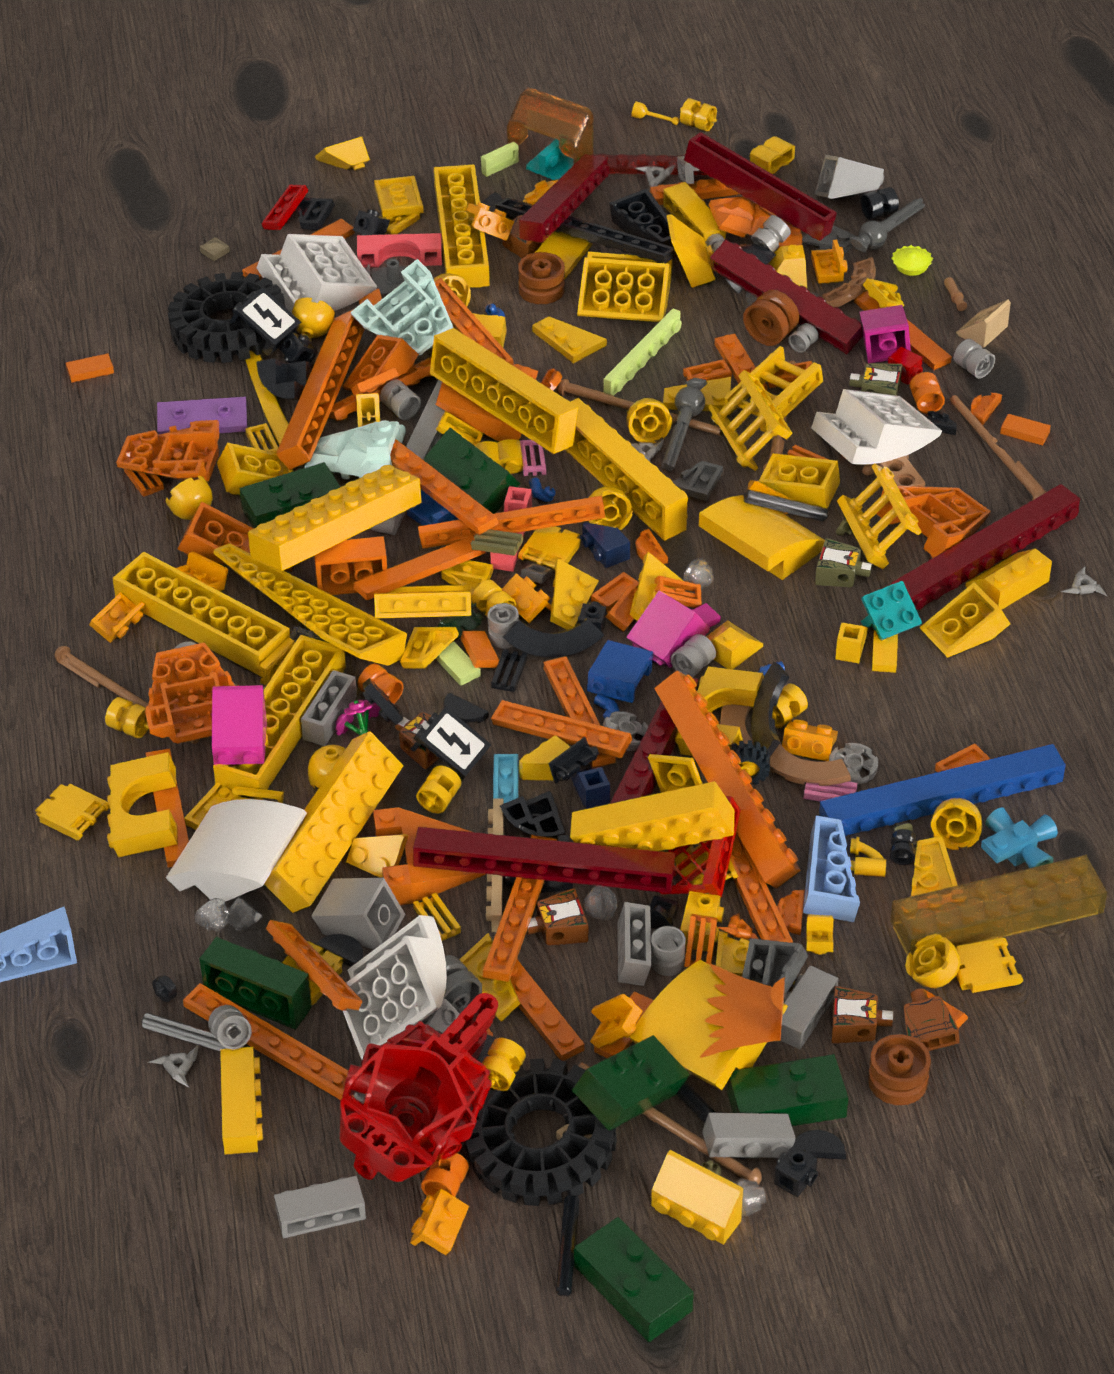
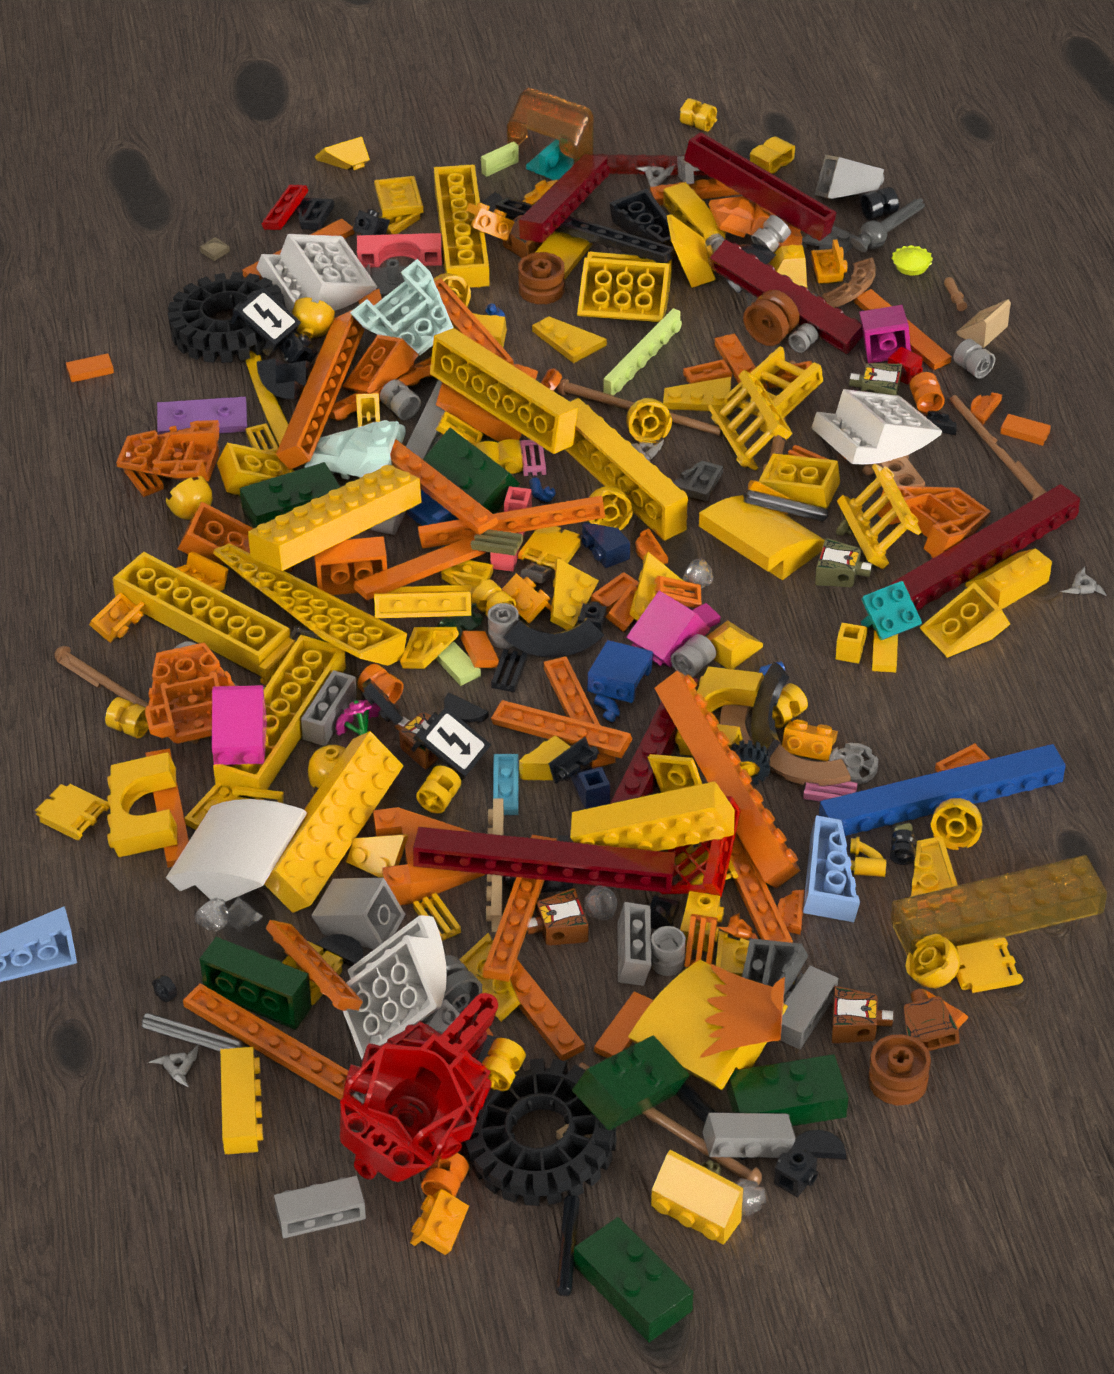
(229, 1027): light grey wheel -> none
(374, 382): orange tile -> none
(535, 816): black brick -> none
(616, 1018): light orange bracket -> none
(626, 722): light grey piece -> none
(640, 110): yellow hinge -> none
(689, 403): dark grey piece -> none
(819, 934): yellow bracket -> none
(883, 293): yellow wing -> none
(1018, 840): dark azure brick -> none

